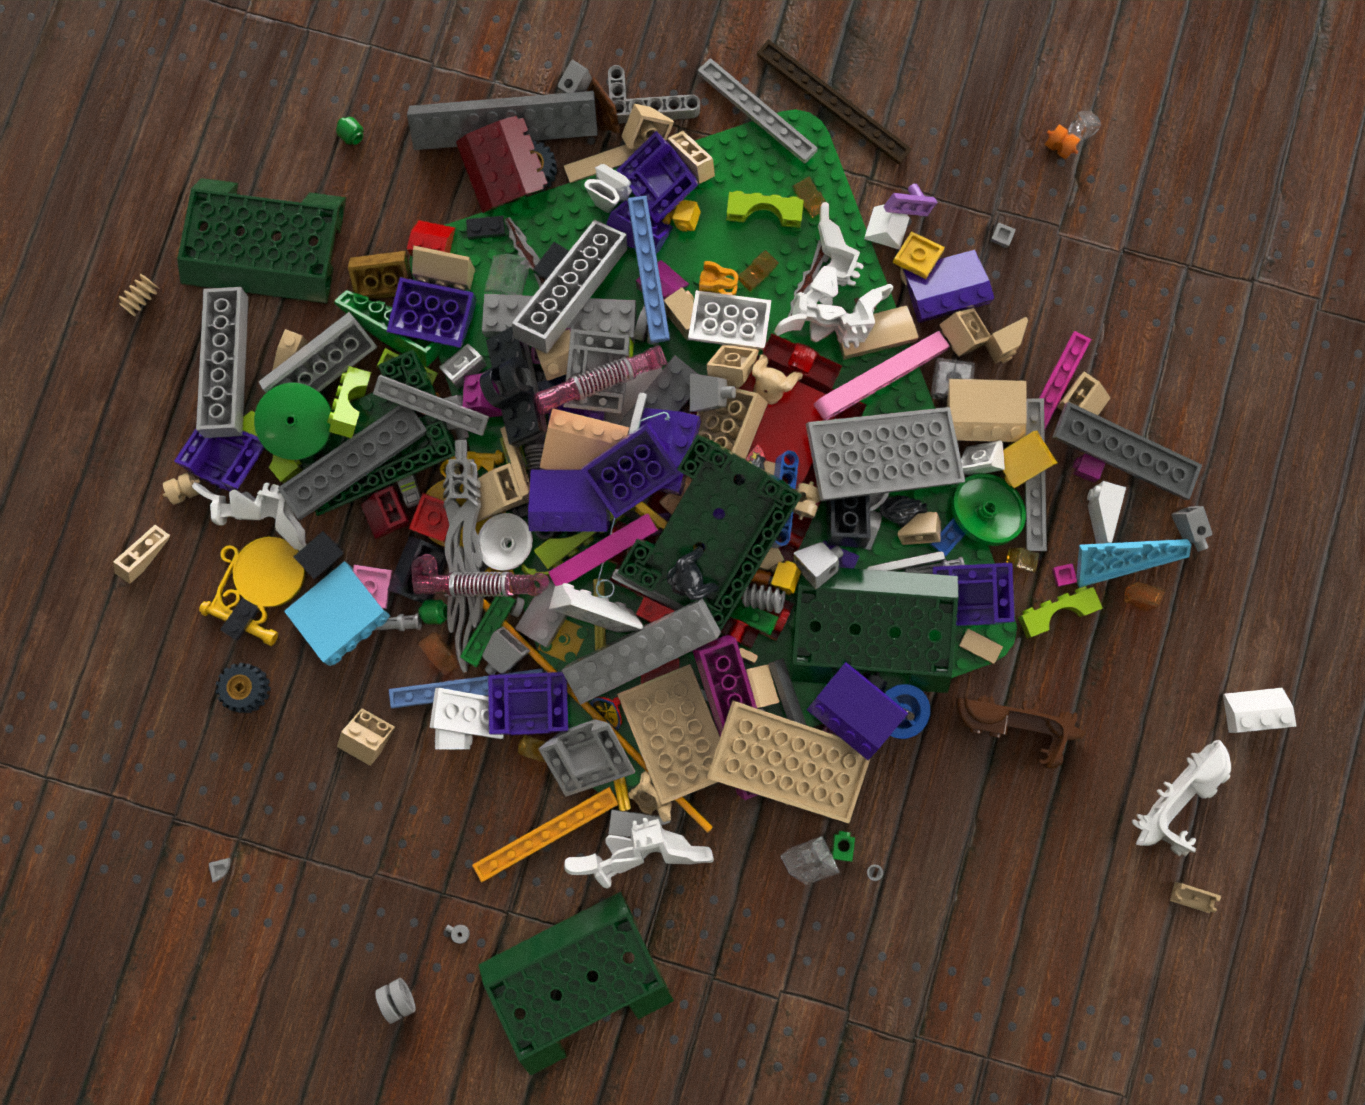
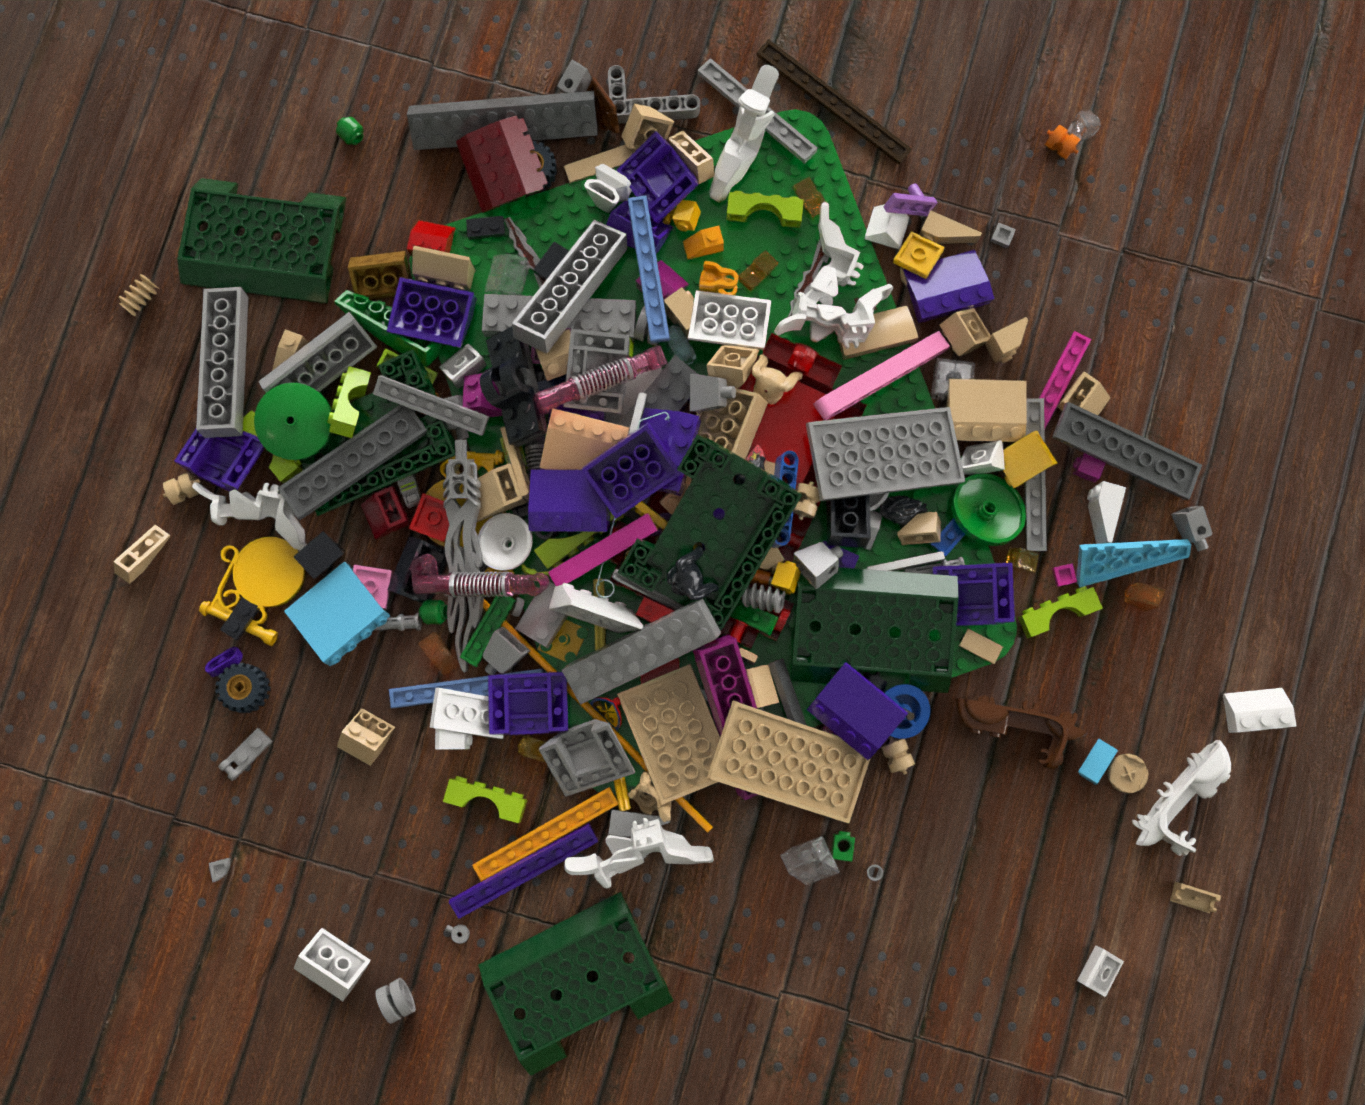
(222, 661): none -> dark purple plate
(245, 753): none -> light grey plate
(331, 964): none -> white slope
(509, 806): none -> lime arch
(523, 870): none -> dark purple plate
(680, 345): none -> clear light blue brick
(704, 243): none -> light orange slope
(746, 136): none -> white piece
(899, 758): none -> tan wheel
(947, 231): none -> tan slope
(1097, 761): none -> medium azure hinge
(1100, 971): none -> white slope
(1127, 773): none -> tan tile

